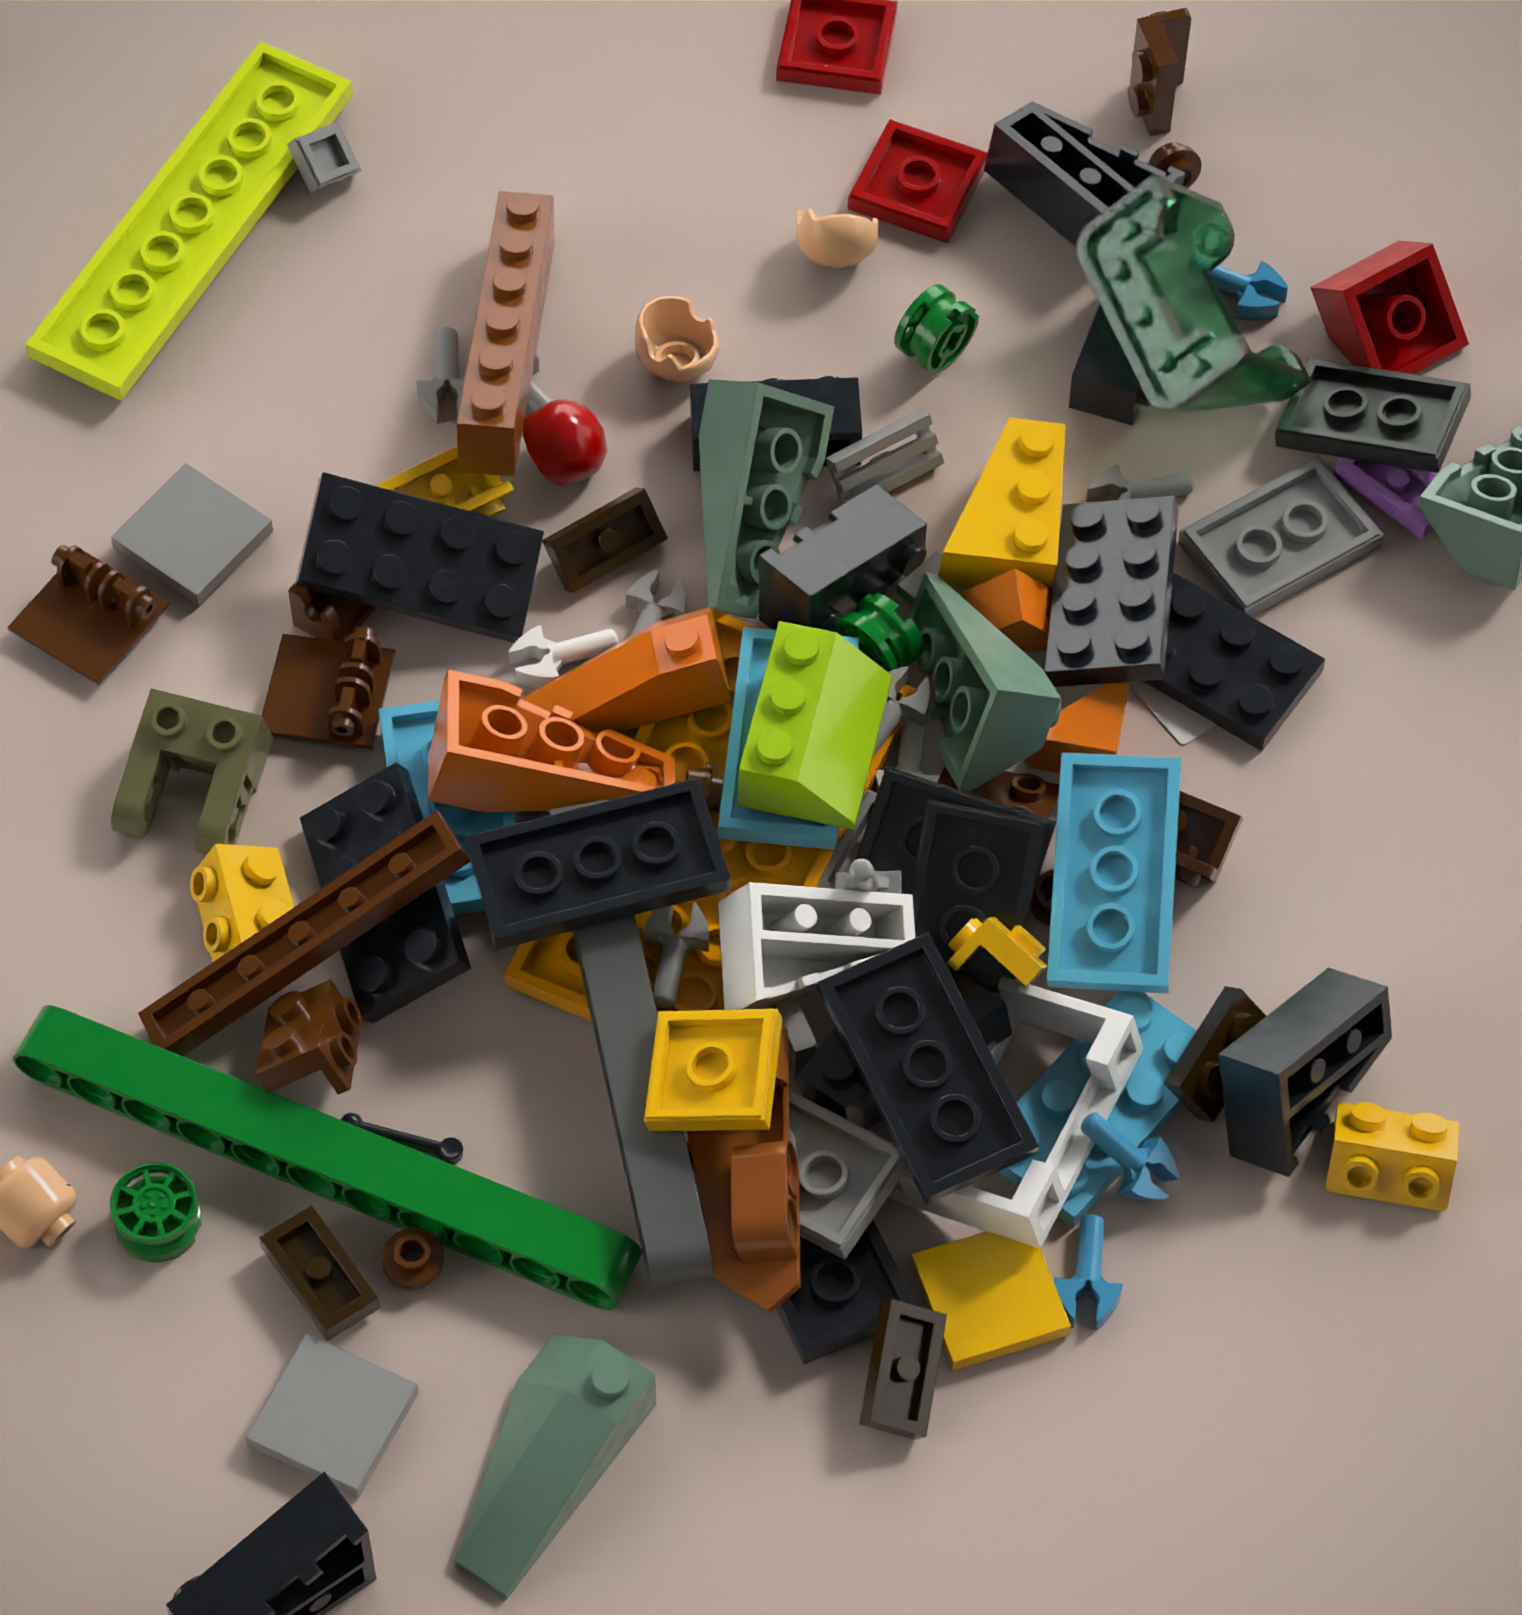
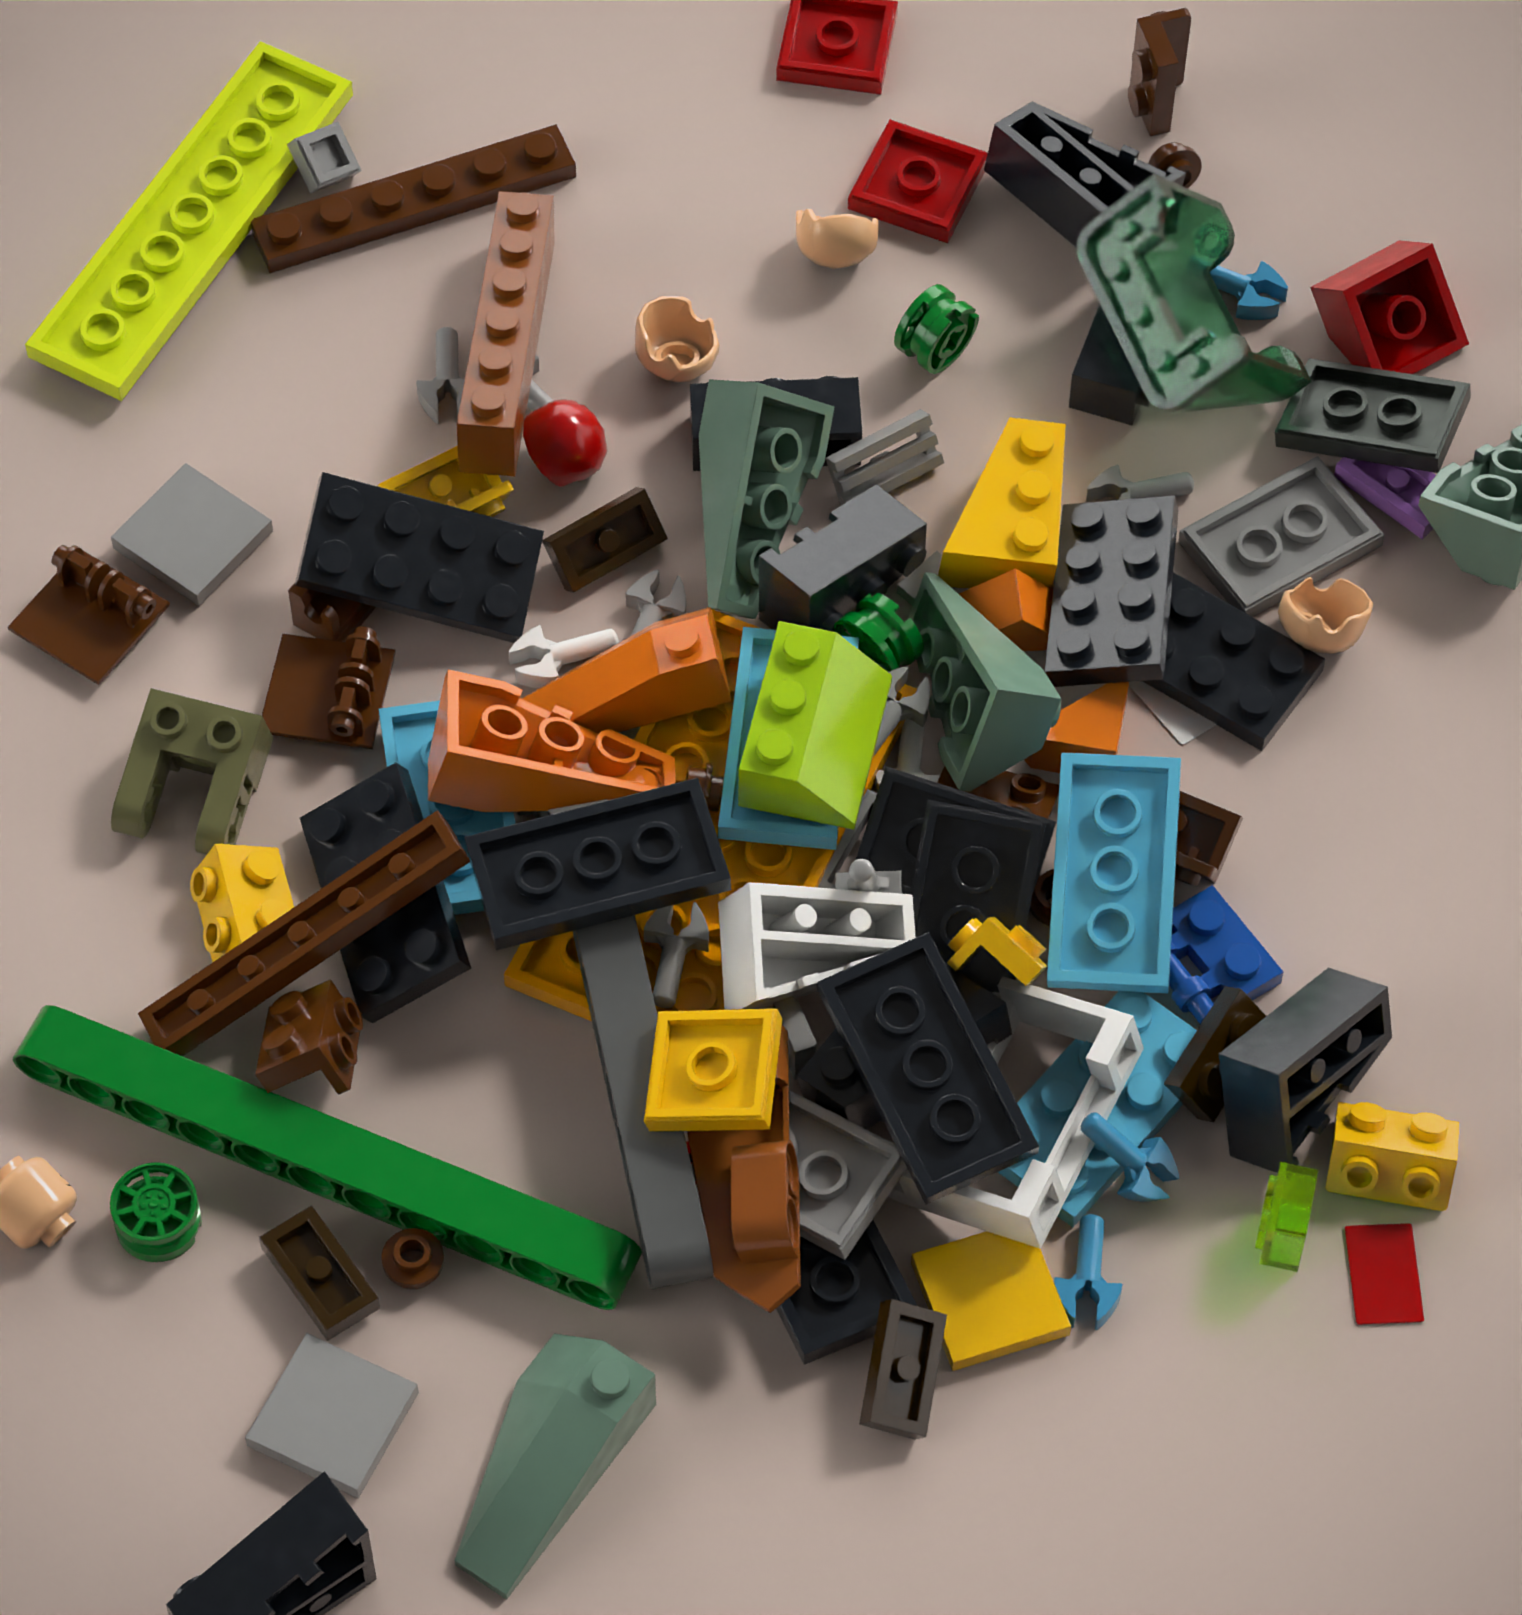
(412, 198): none -> reddish brown plate
(449, 1149): black hinge -> none
(1221, 950): none -> blue plate
(1286, 1216): none -> clear neon green piece
(1325, 618): none -> light nougat hair
(1384, 1273): none -> red sticker

